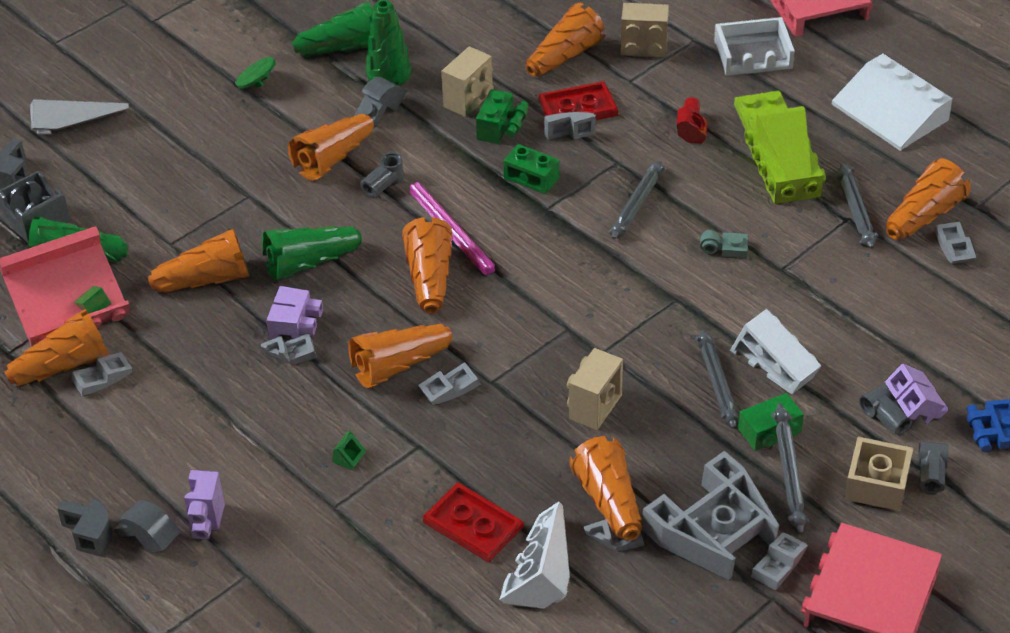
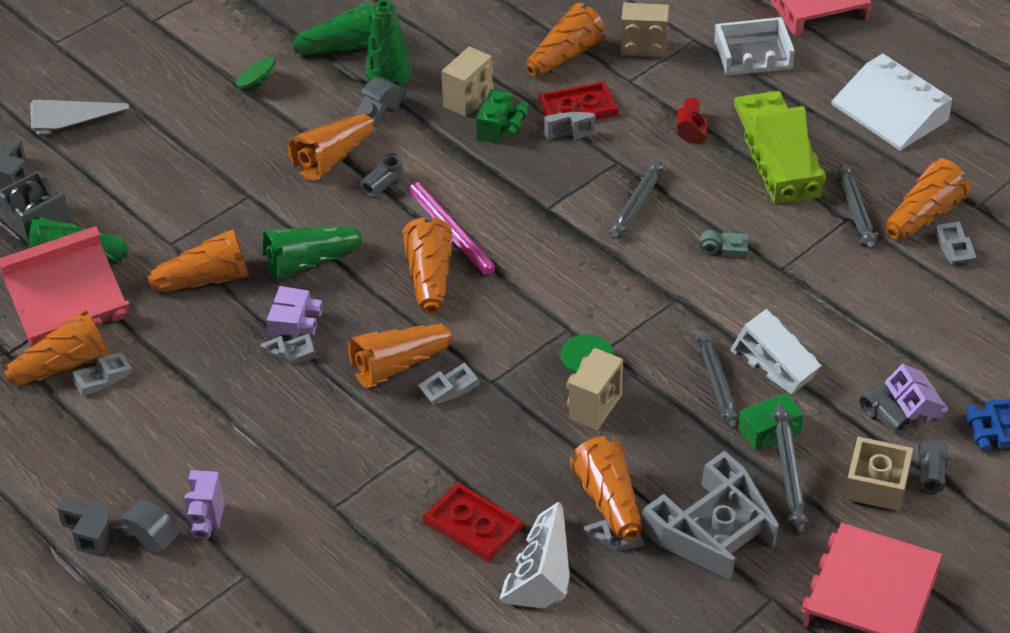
(93, 300): green slope -> none
(348, 451): green slope -> none
(531, 169): green brick -> none
(580, 346): none -> green piece
(779, 561): light grey slope -> none

